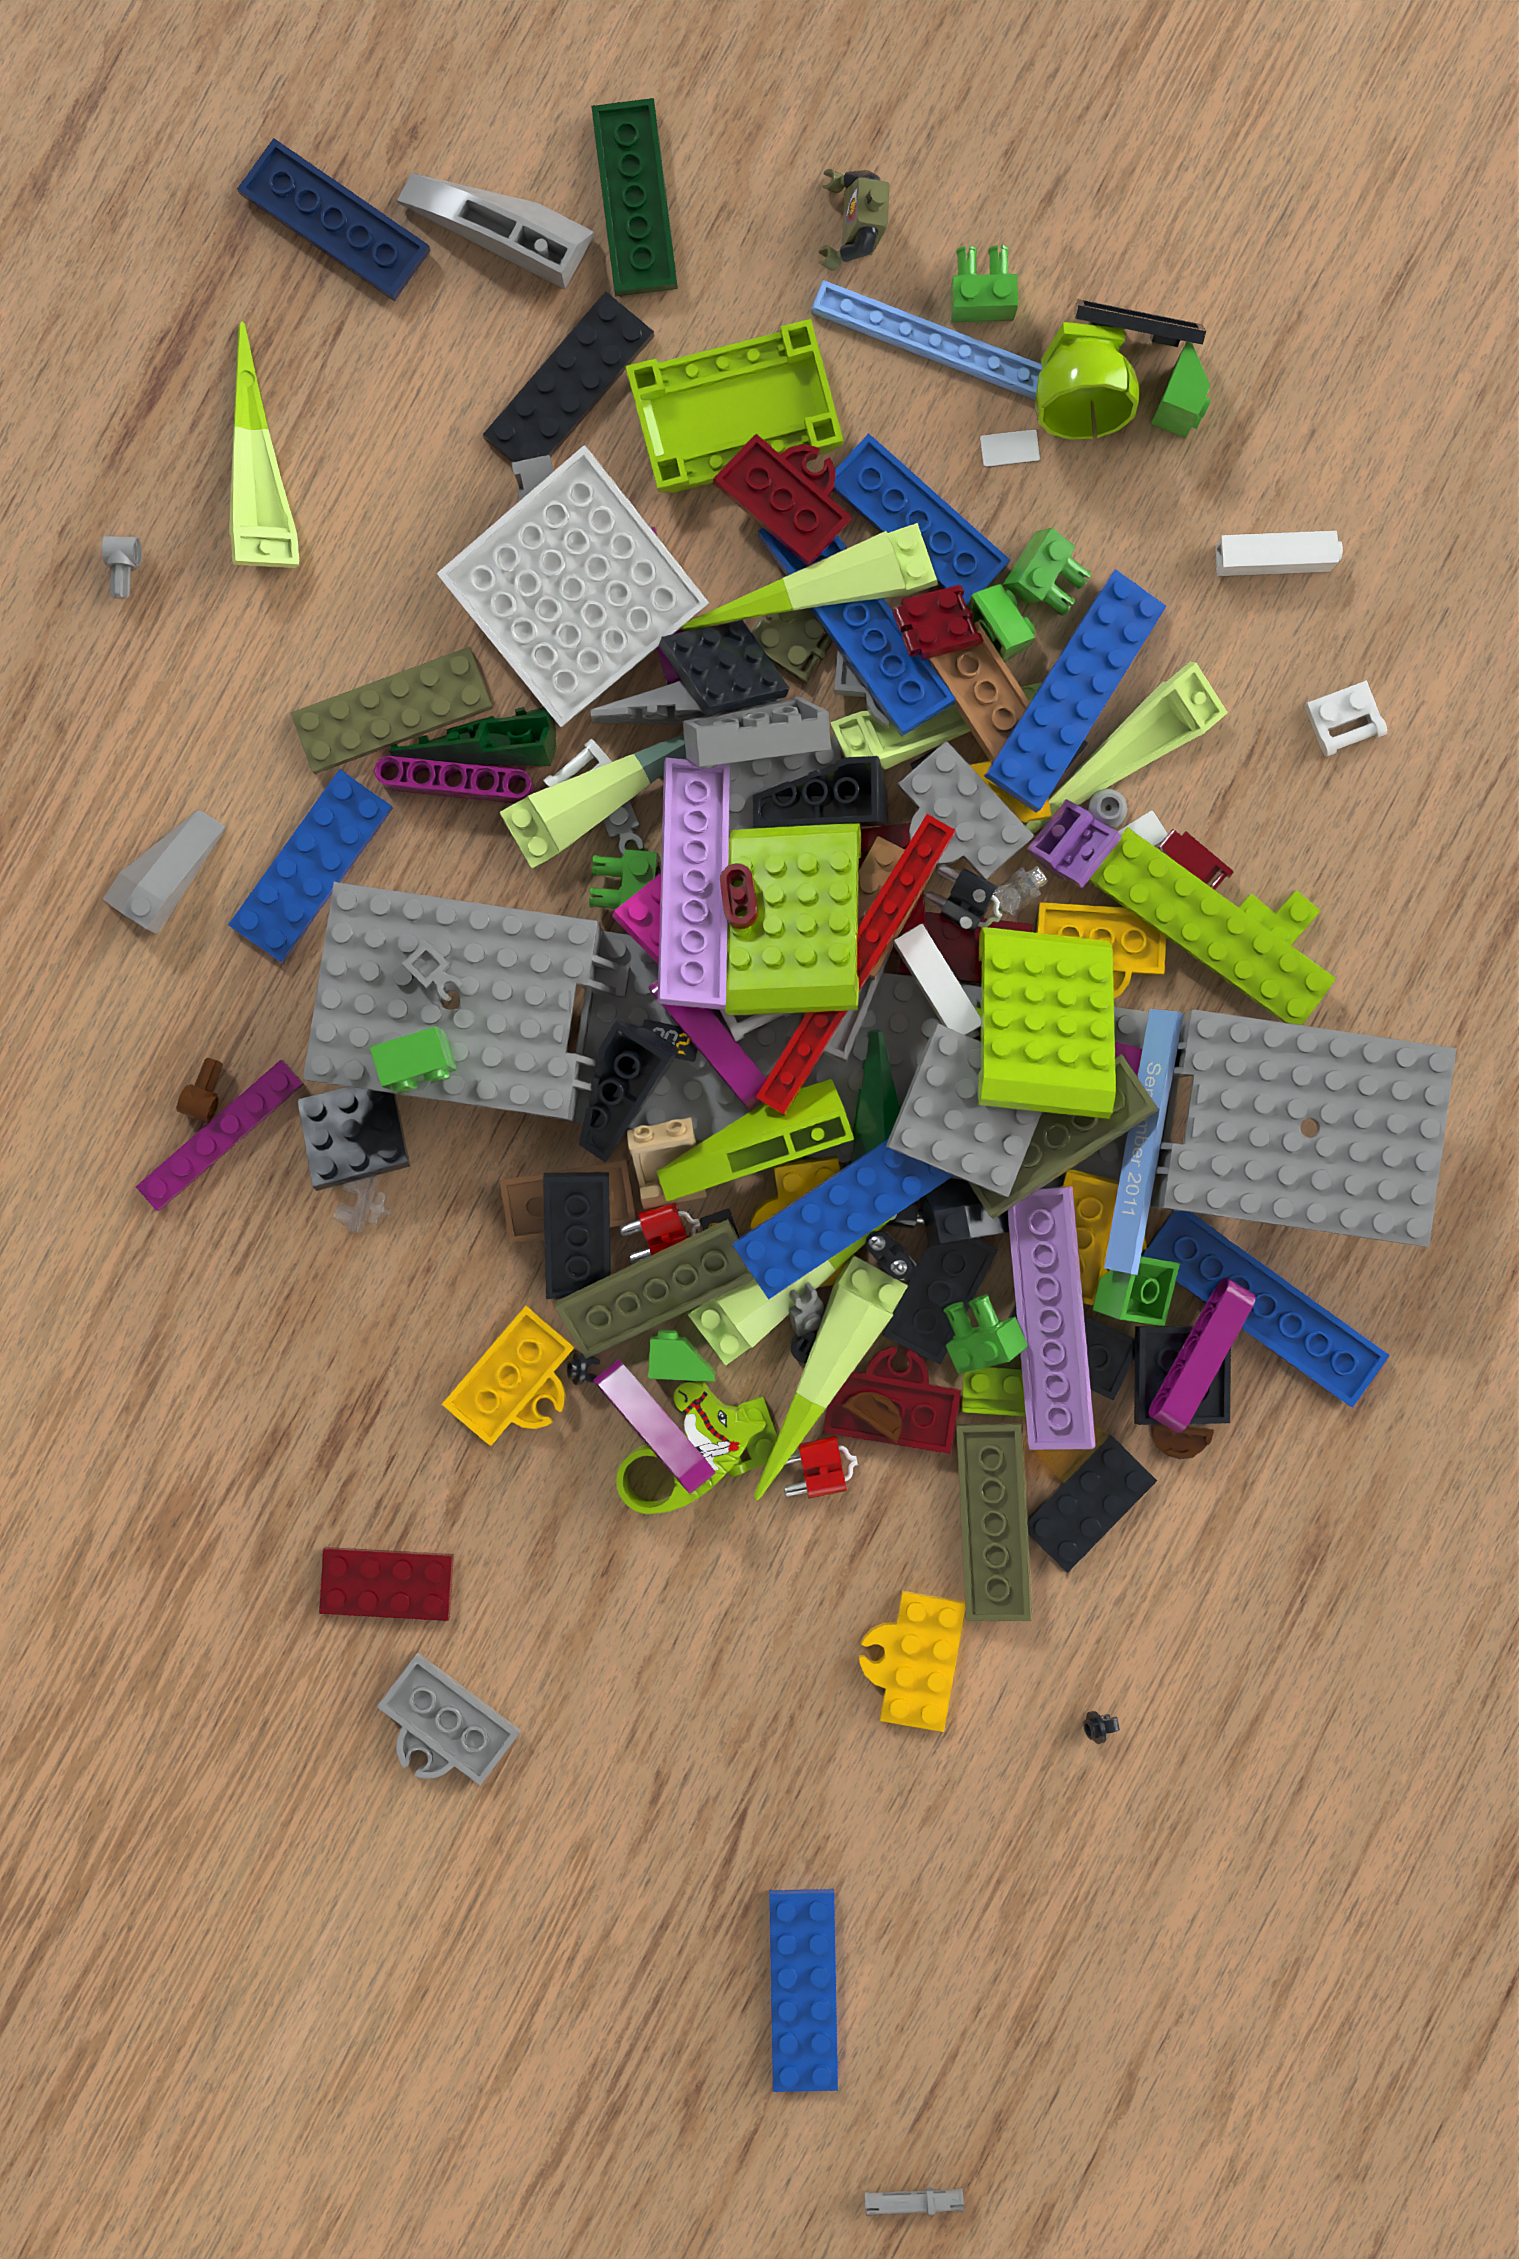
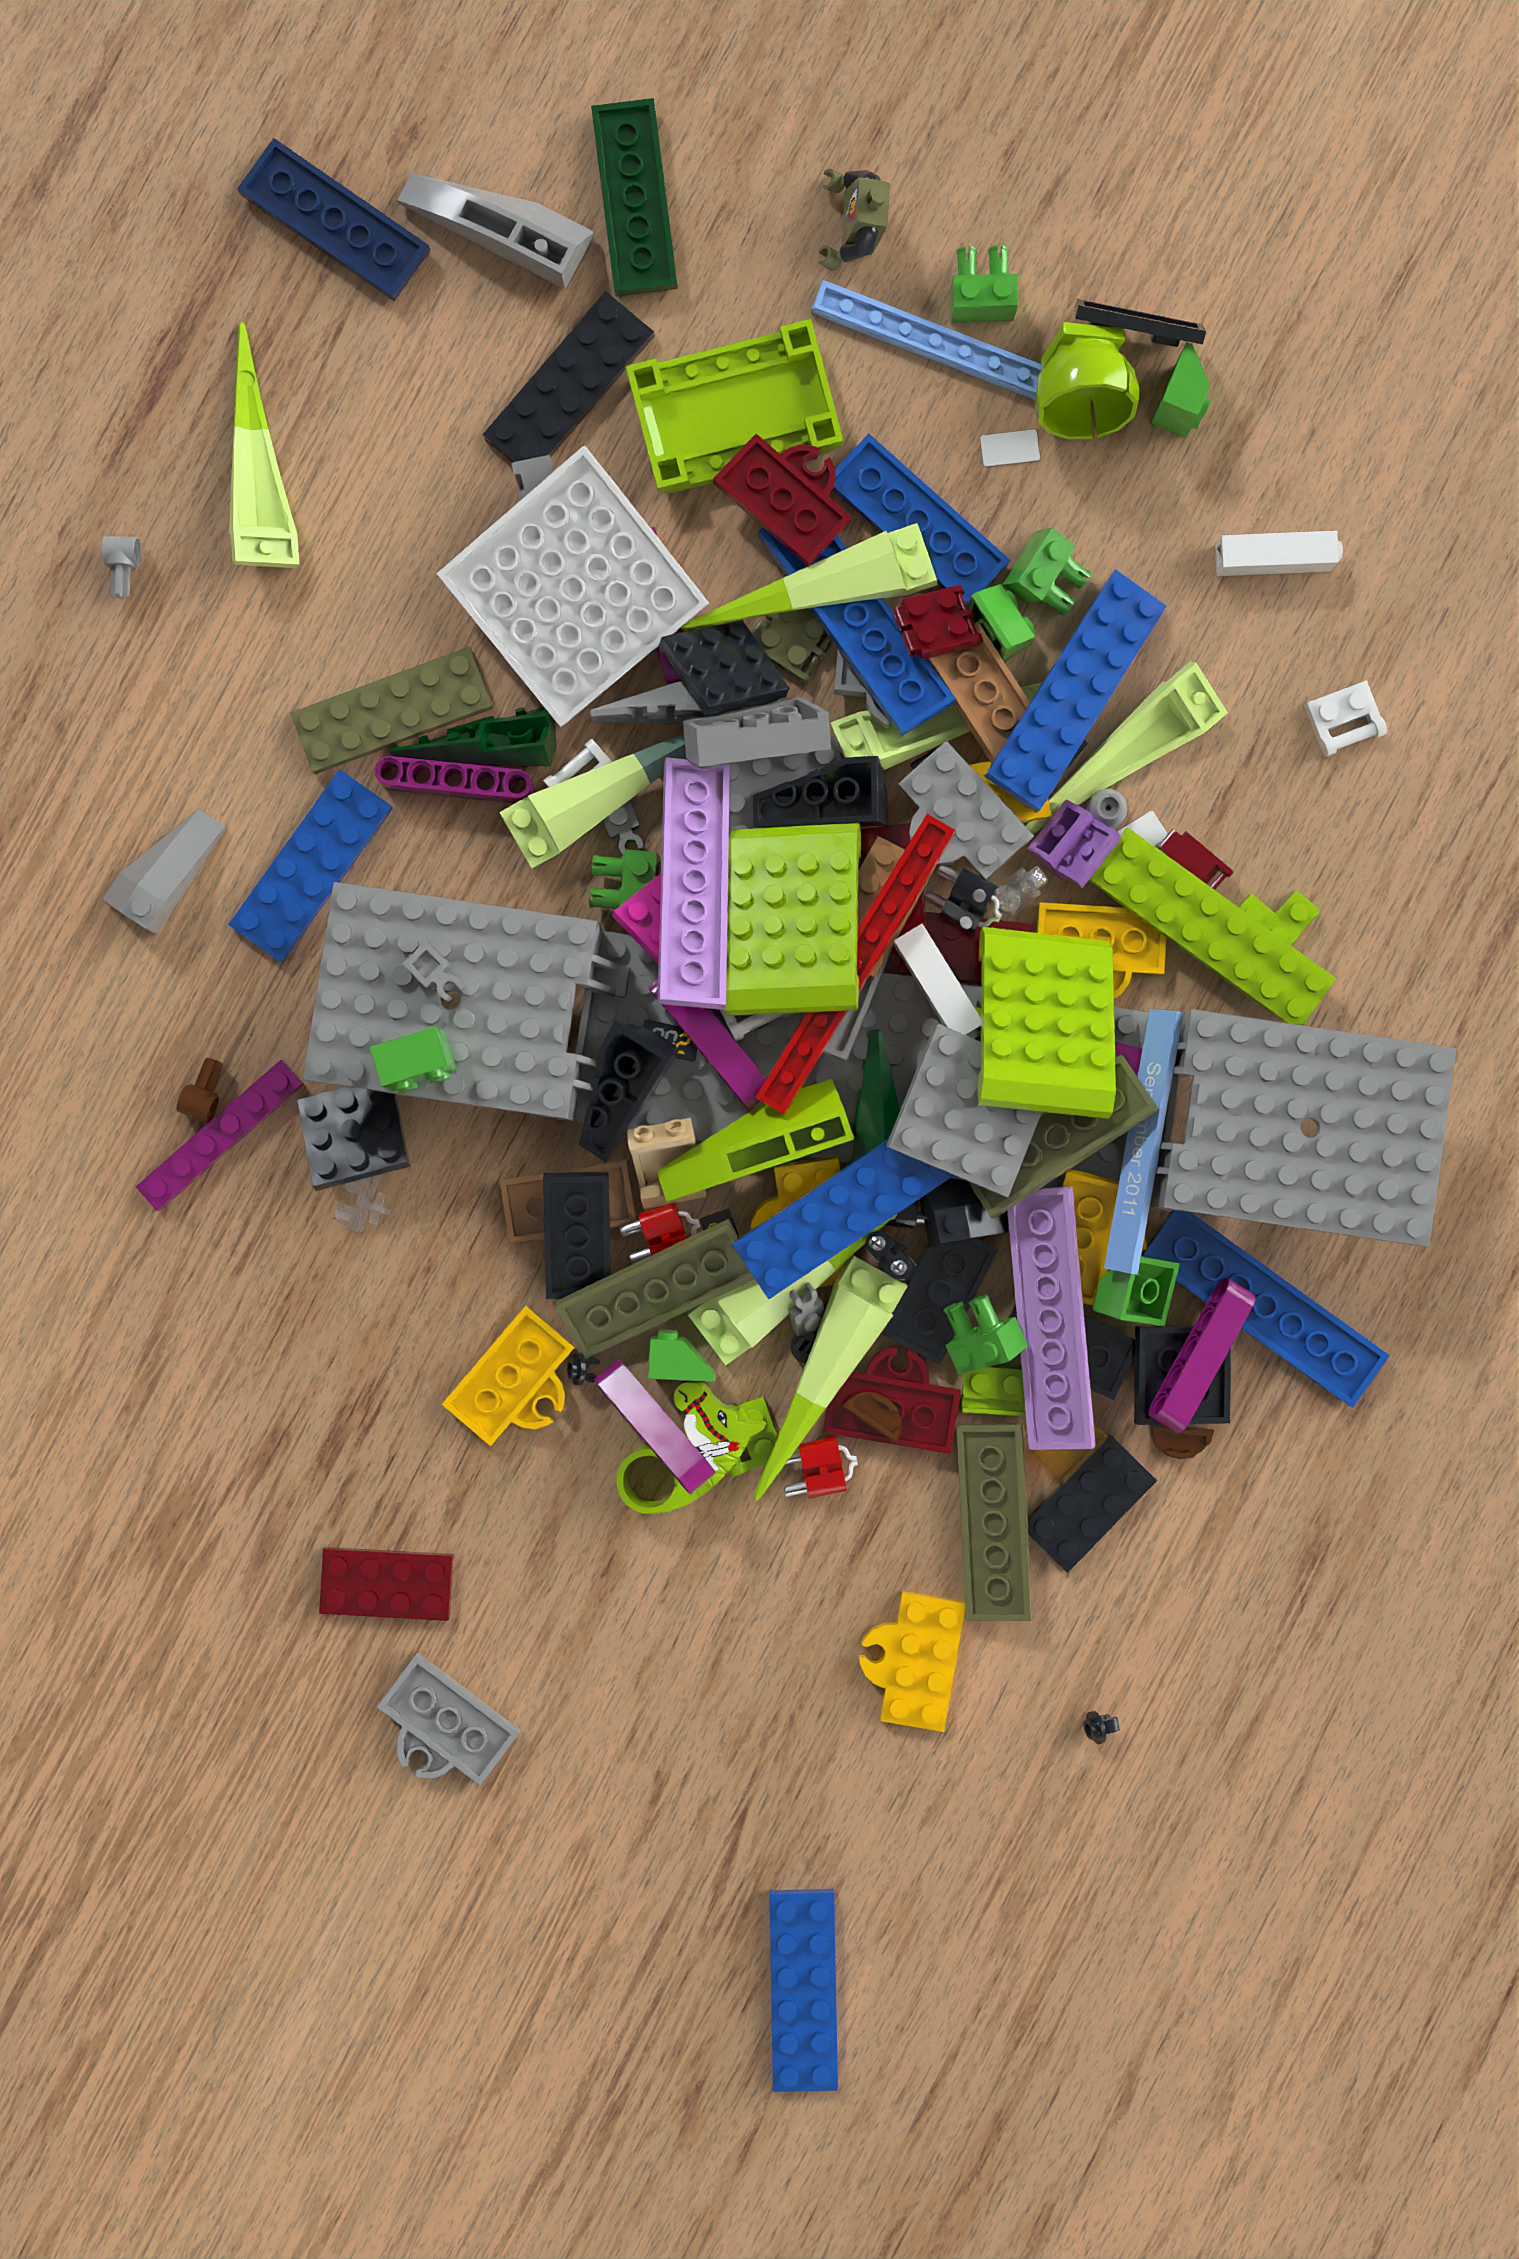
(738, 898): dark red plate -> none
(920, 2201): light grey pin -> none

